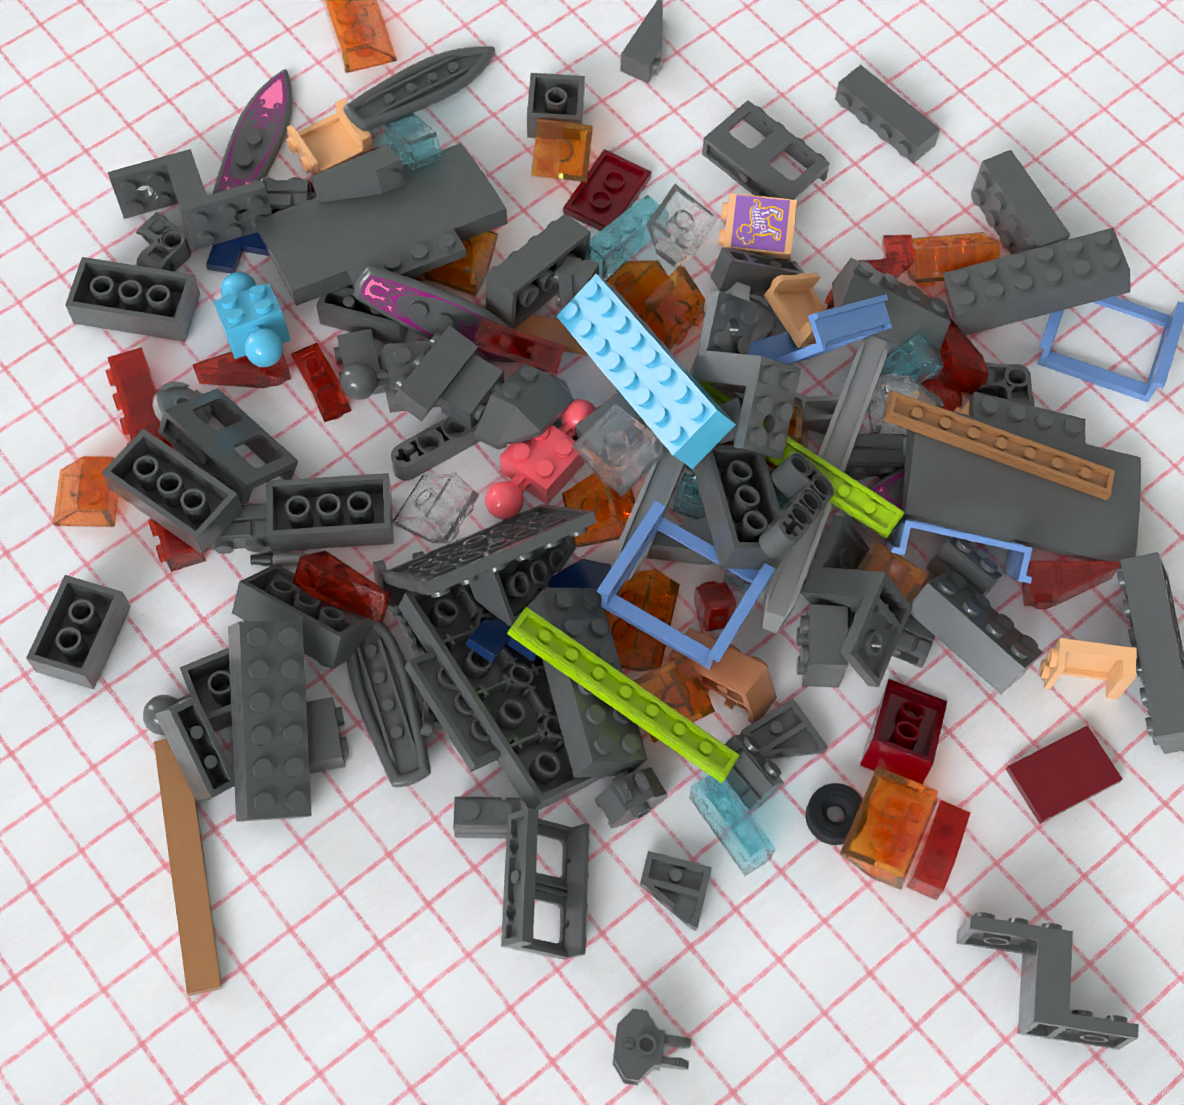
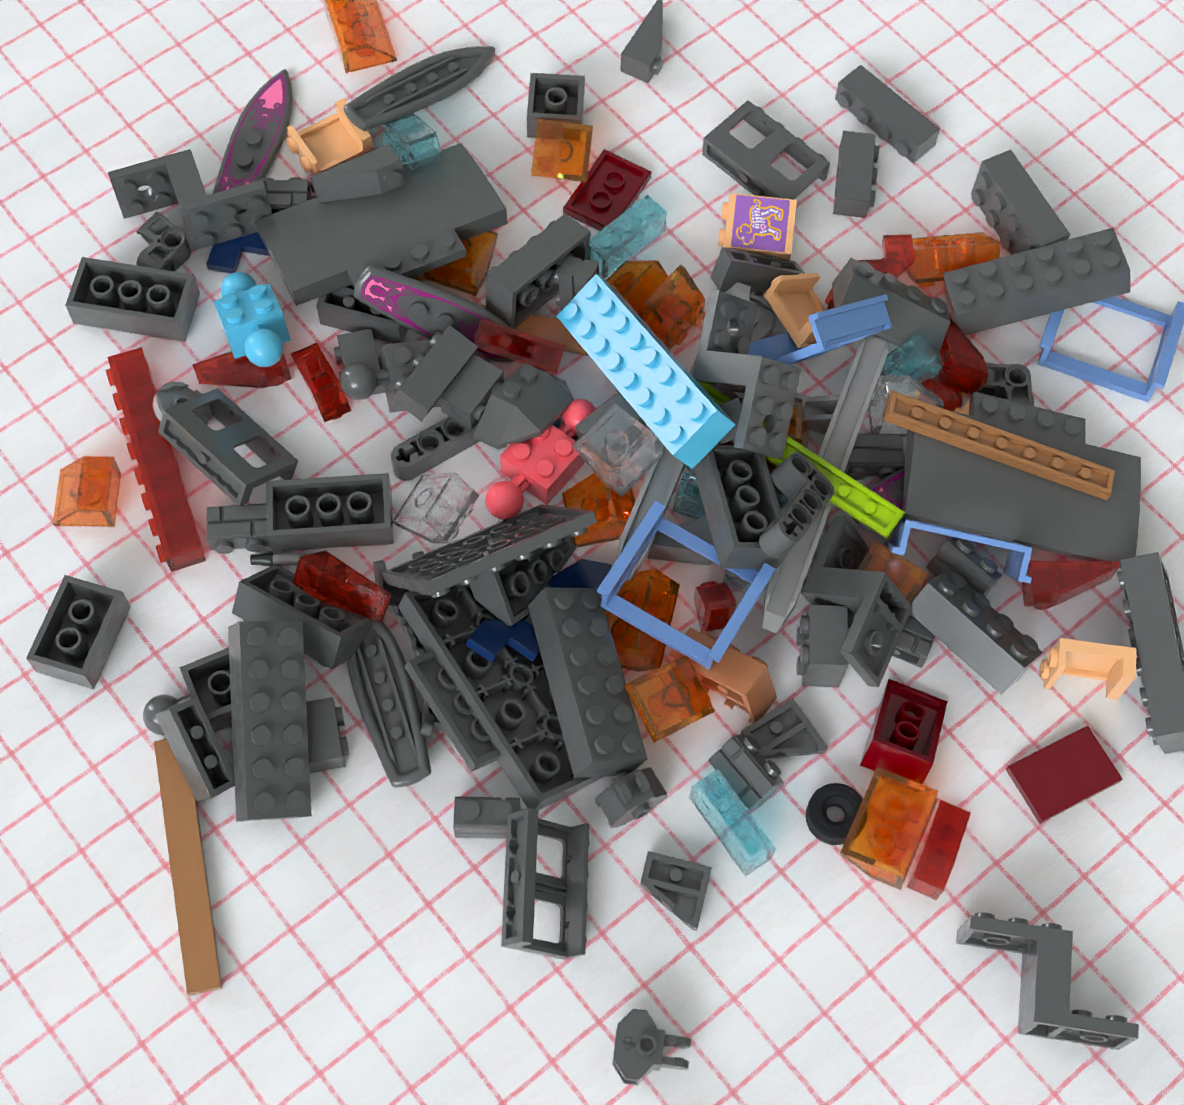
(172, 491): dark grey brick -> none
(623, 694): lime tile -> none
(679, 227): clear slope -> none
(855, 174): none -> dark grey brick

